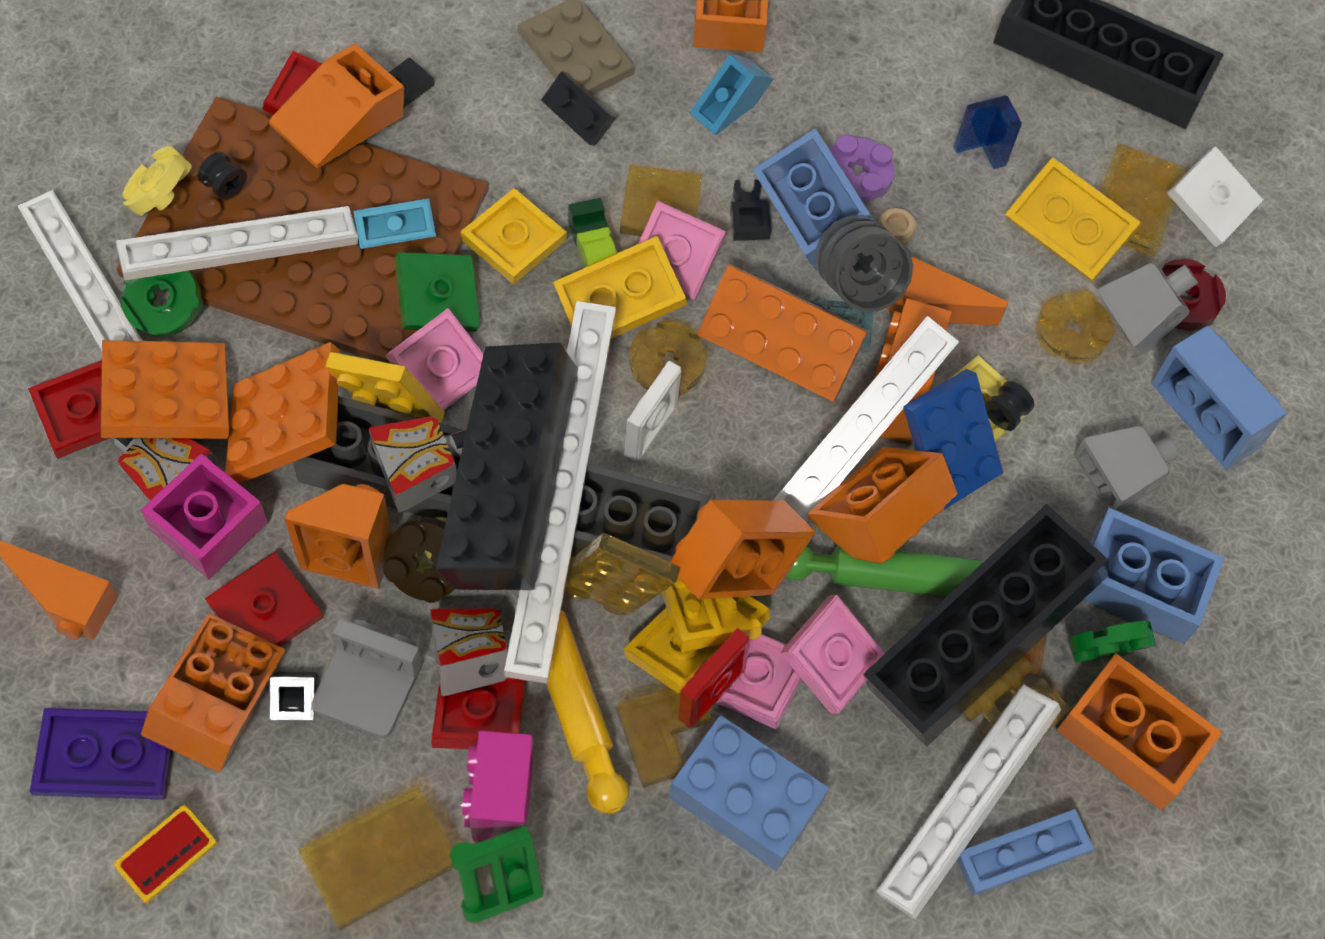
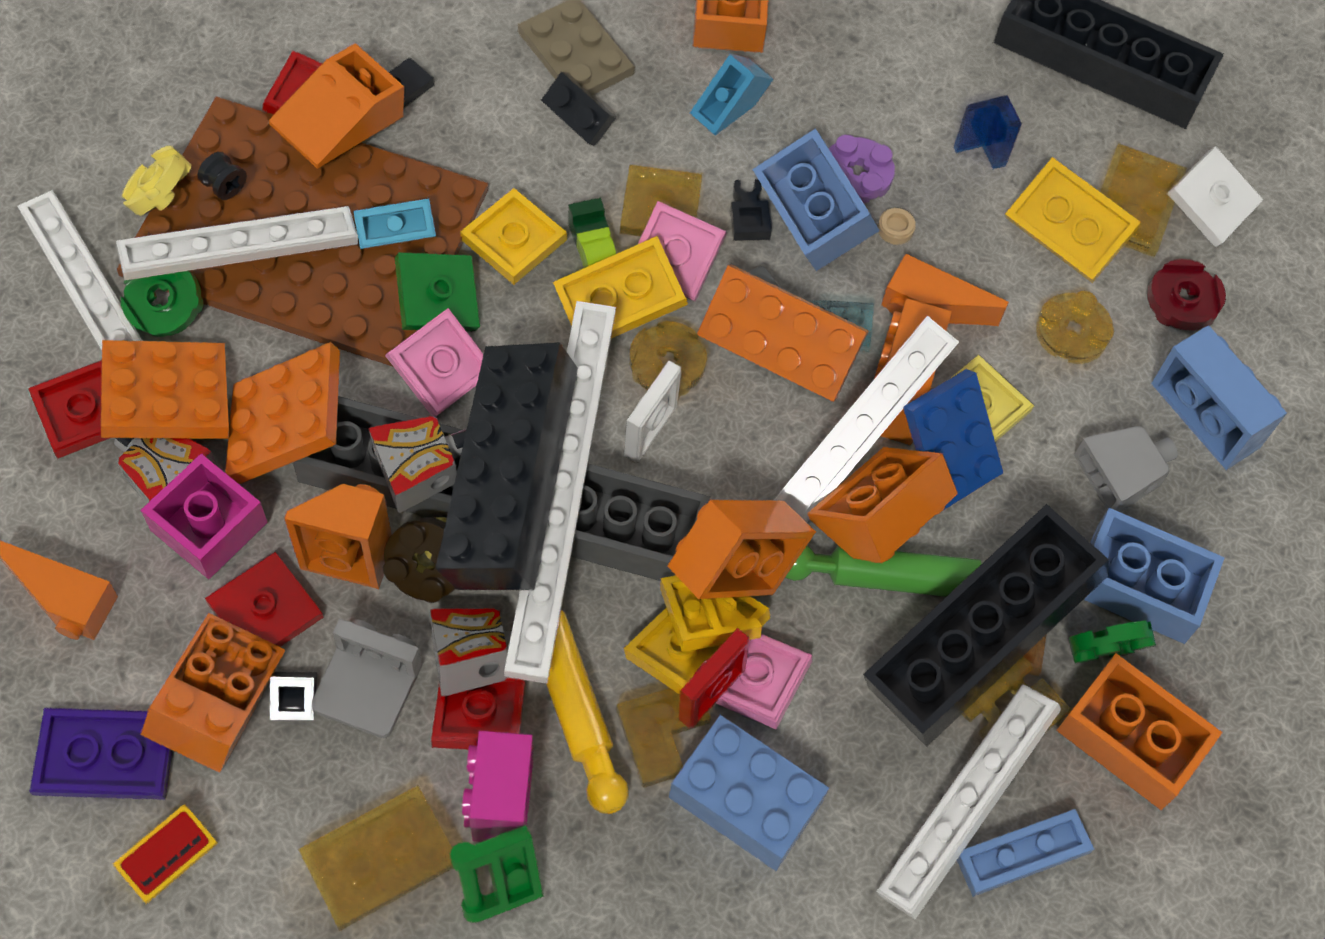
(383, 385): yellow plate -> none
(618, 575): clear yellow plate -> none
(832, 654): bright pink plate -> none
(880, 272): dark grey wheel -> none
(1009, 405): black wheel -> none
(1148, 303): light grey torso -> none

